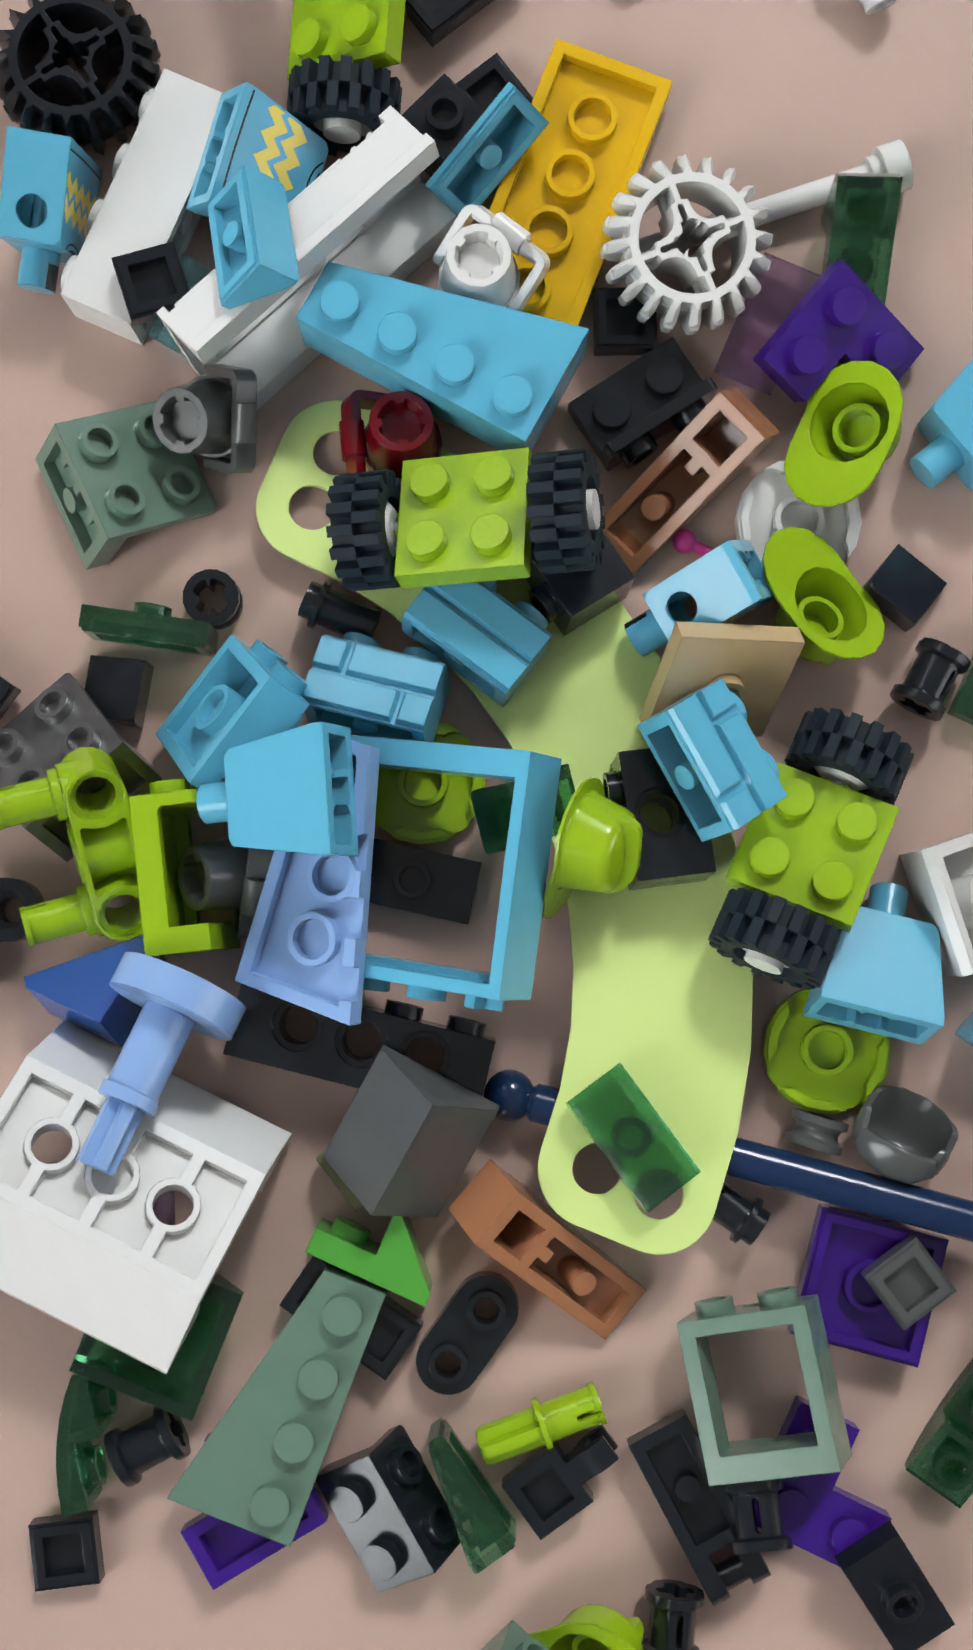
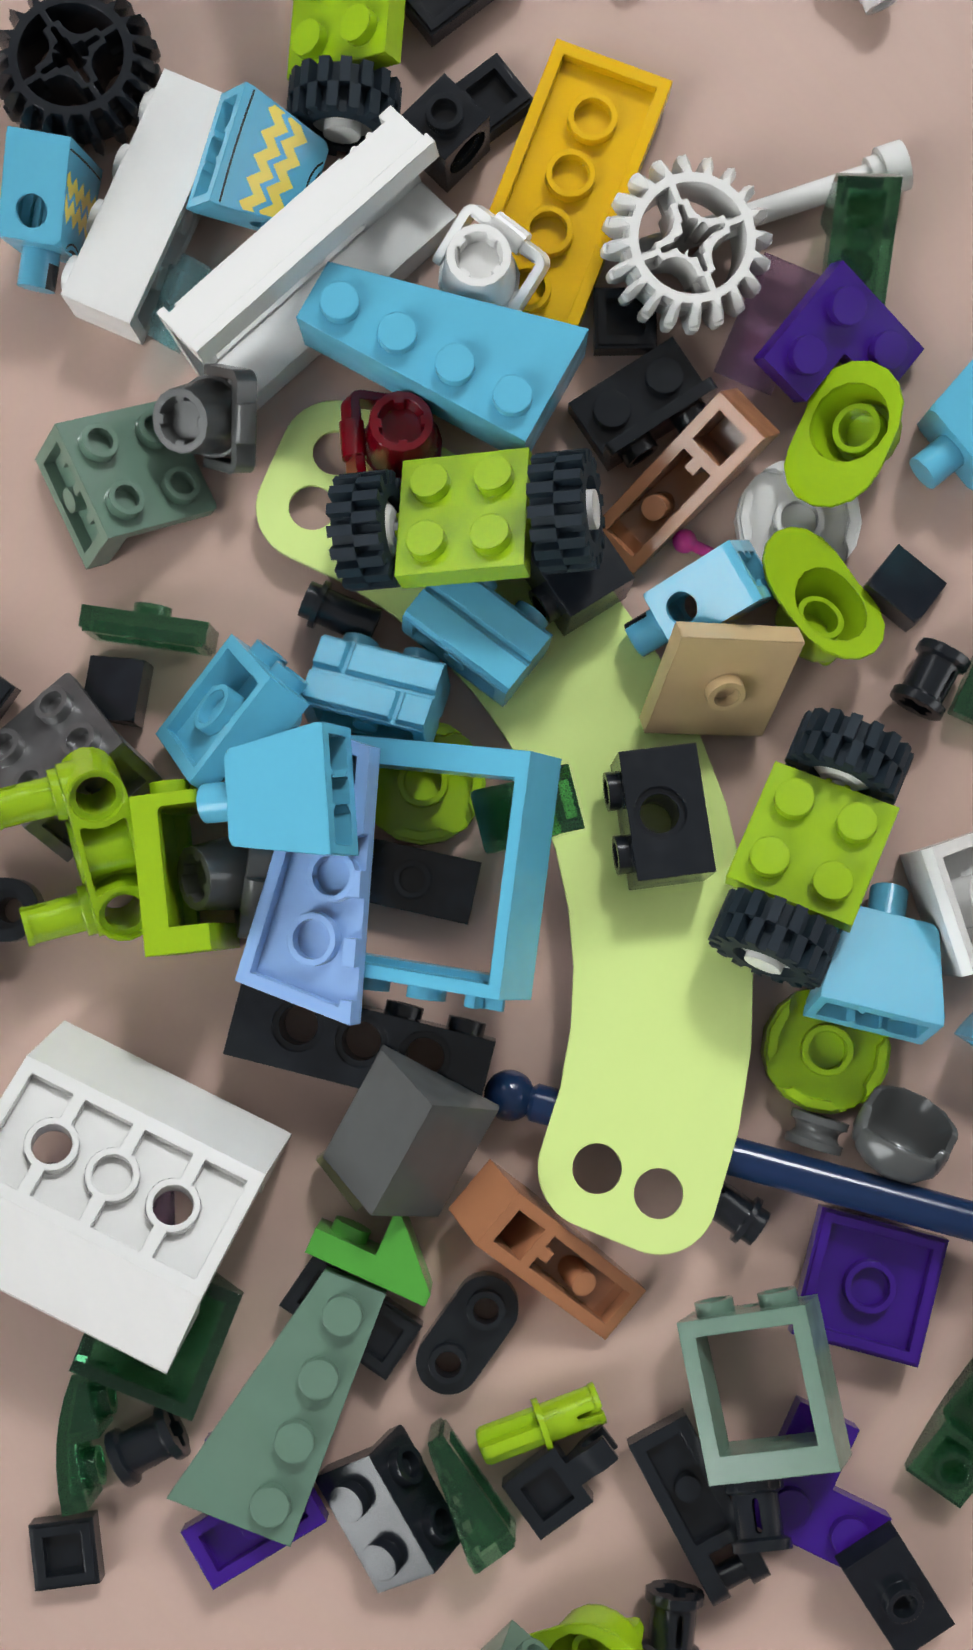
(82, 993): blue slope -> none
(150, 281): black tile -> none
(172, 1007): light blue piece -> none
(231, 594): black bush -> none
(252, 238): medium azure slope -> none
(488, 150): medium azure slope -> none
(594, 847): lime piece -> none
(633, 1137): clear green plate -> none
(713, 760): medium azure brick -> none
(908, 1281): dark grey tile -> none

